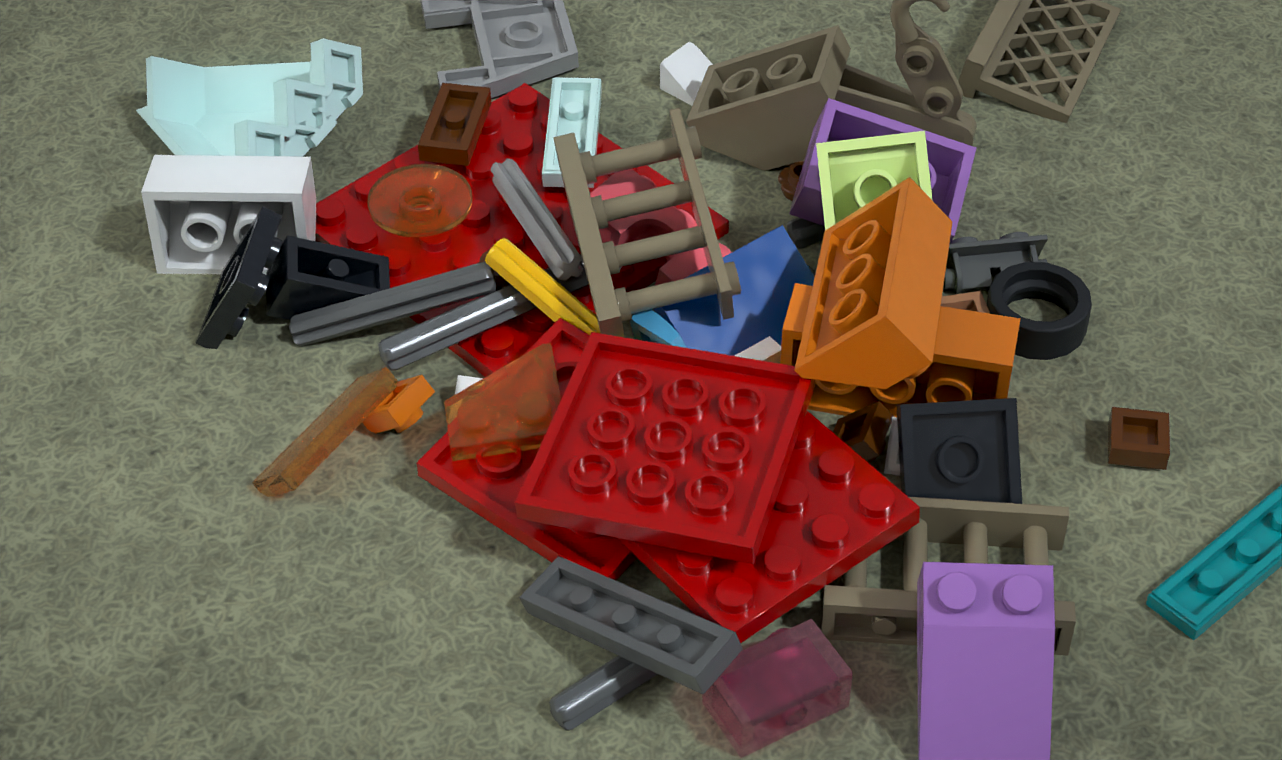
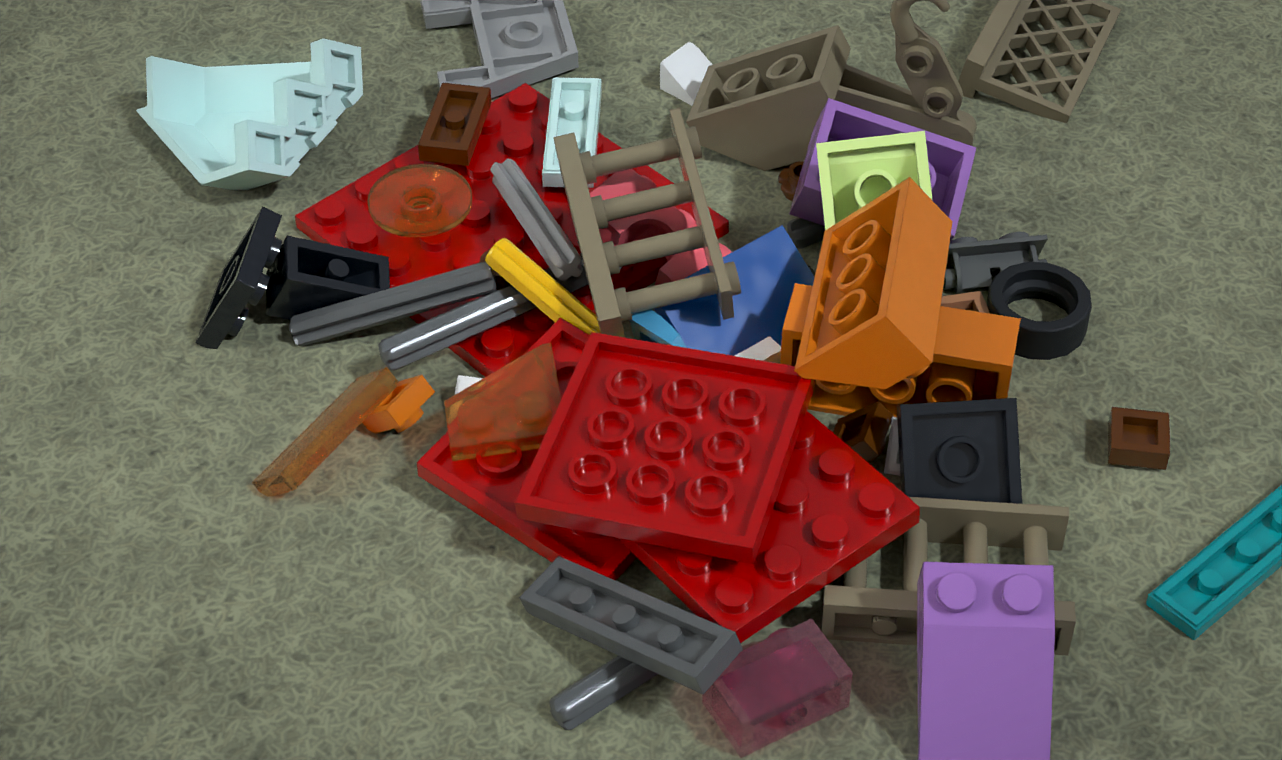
(207, 202): white slope -> none

